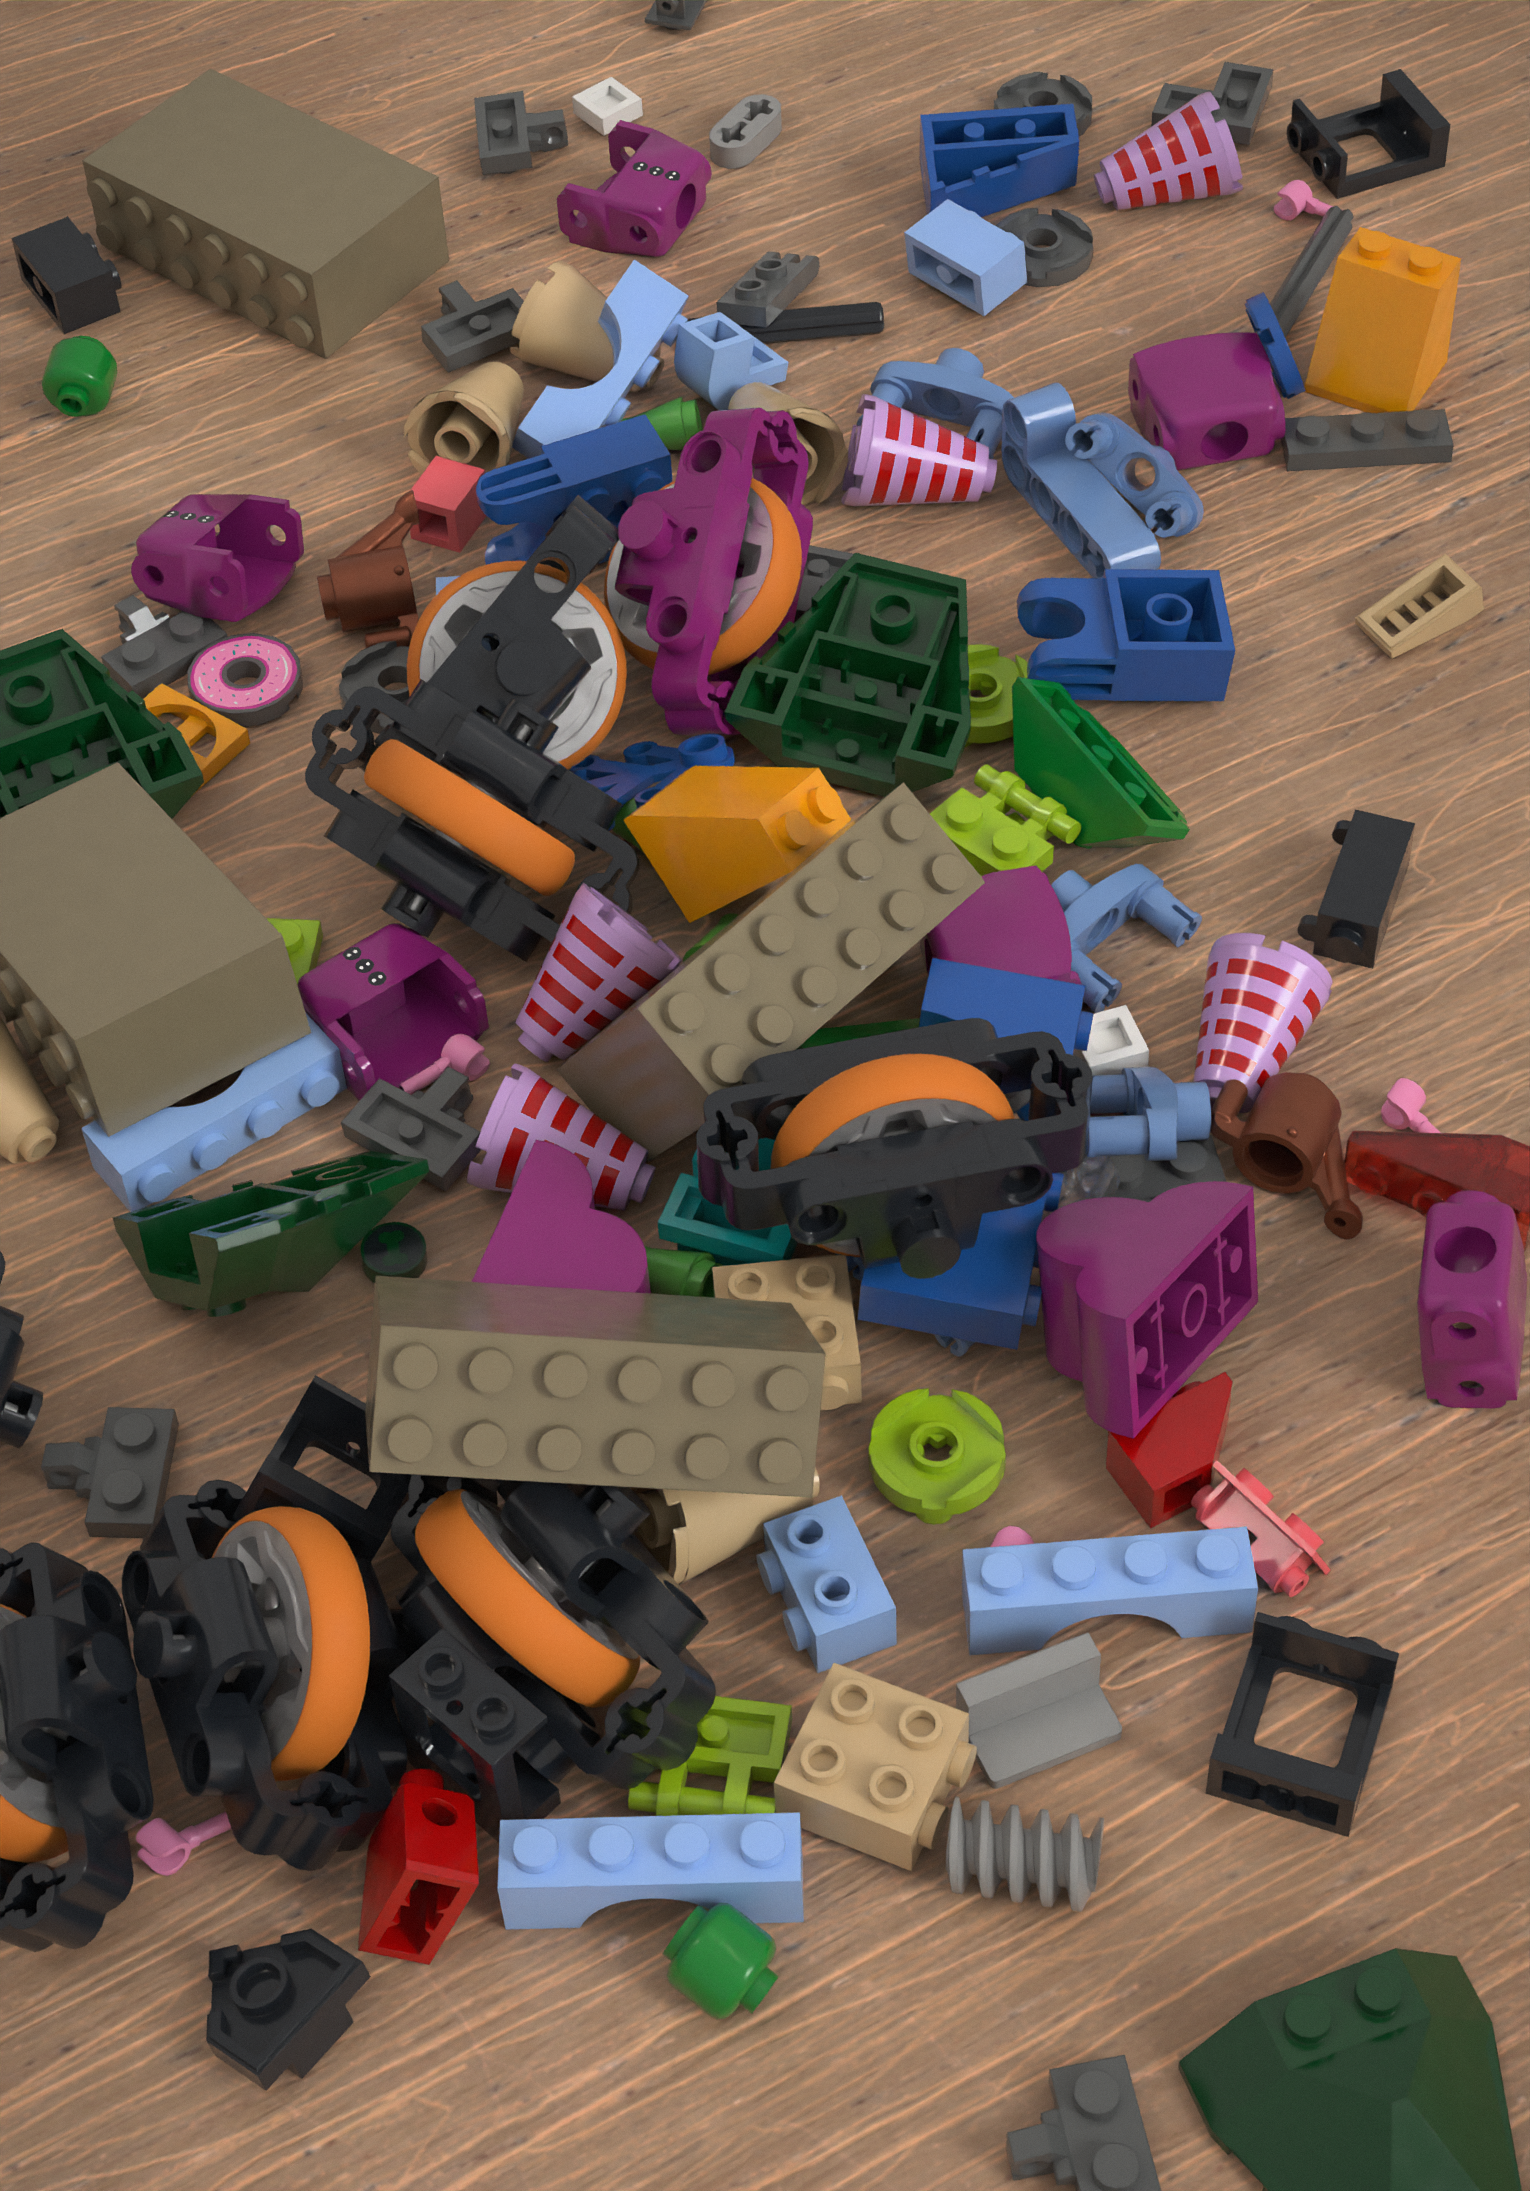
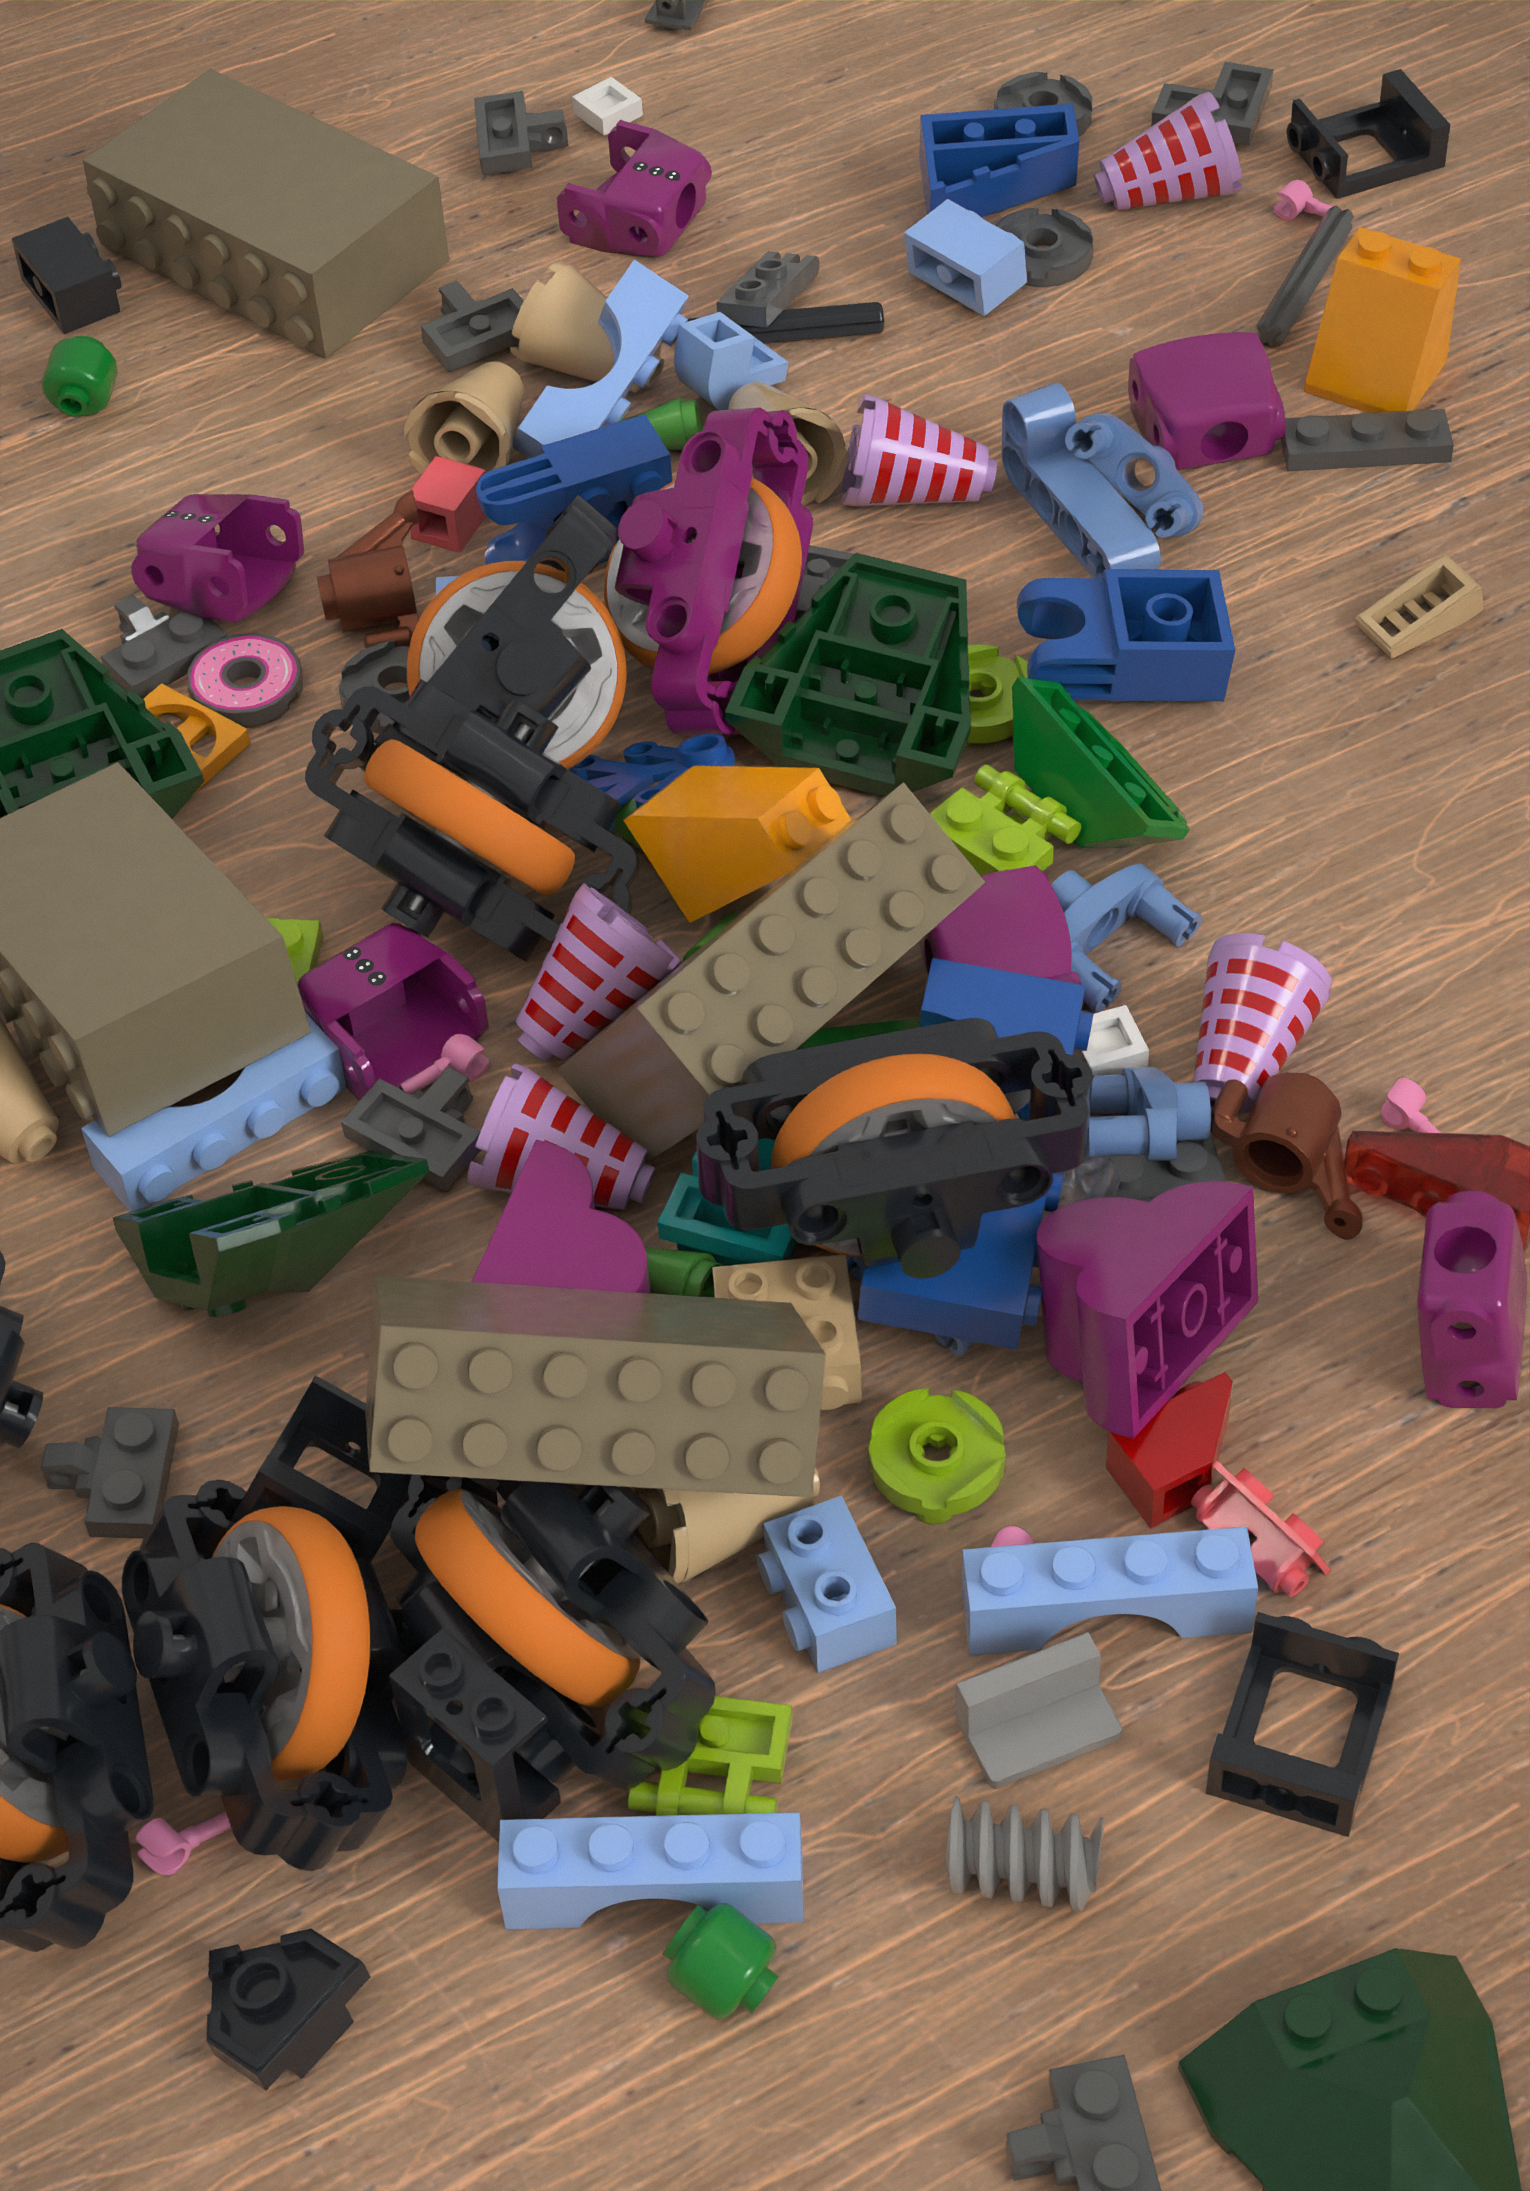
(393, 1251): tile -> none
(425, 1838): red torso -> none
(745, 131): light grey beam -> none
(875, 1767): tan brick -> none
(946, 391): medium blue connector -> none
(1276, 347): blue tile -> none
(1361, 888): black brick -> none

